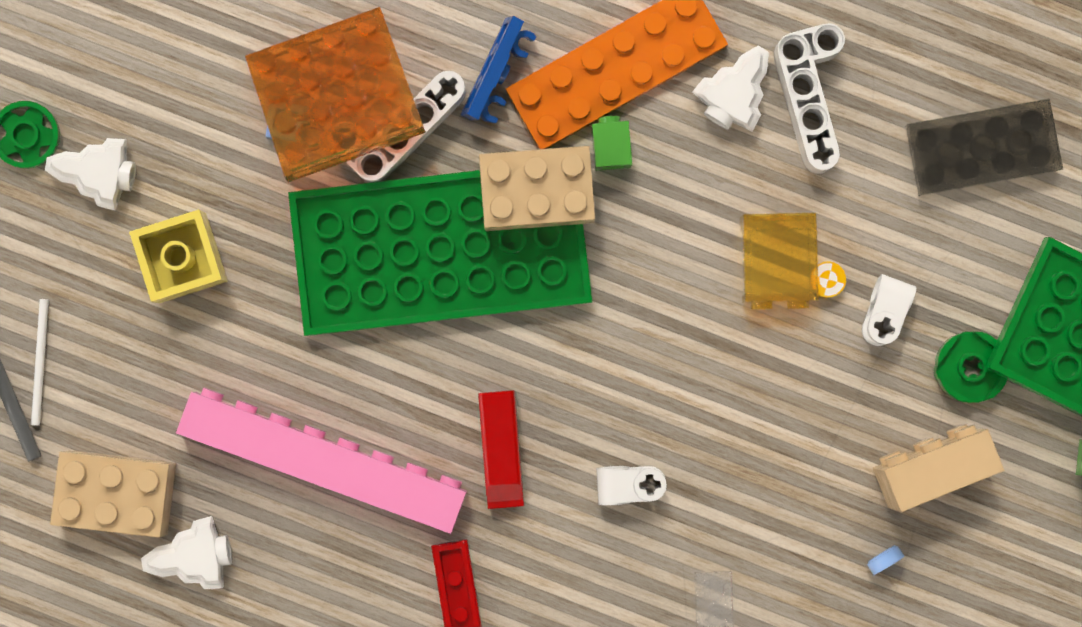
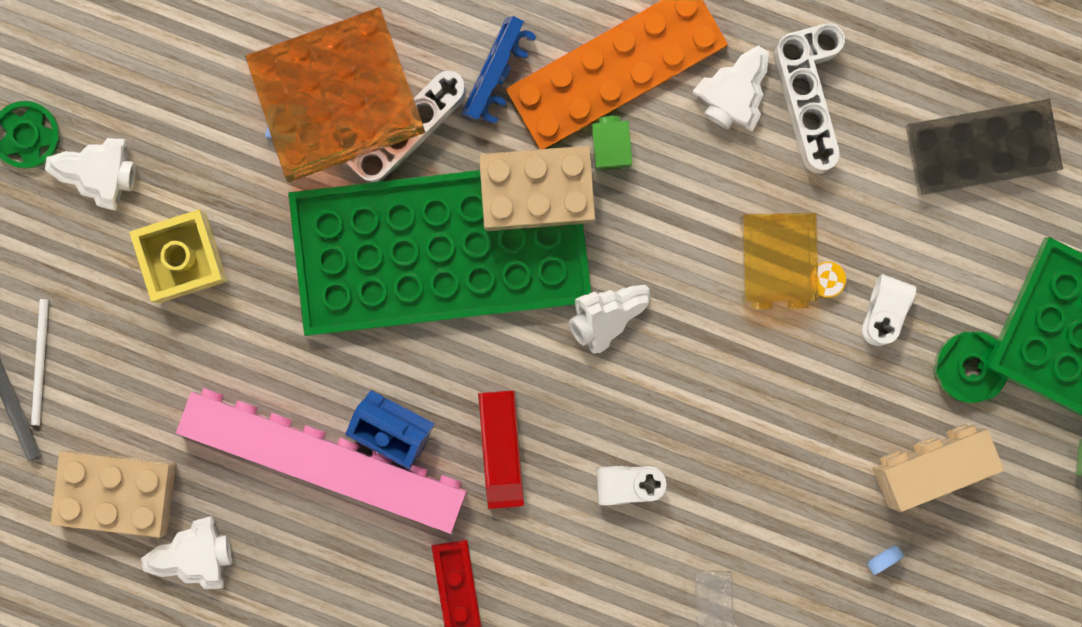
(389, 429): none -> blue brick
(606, 314): none -> white rock

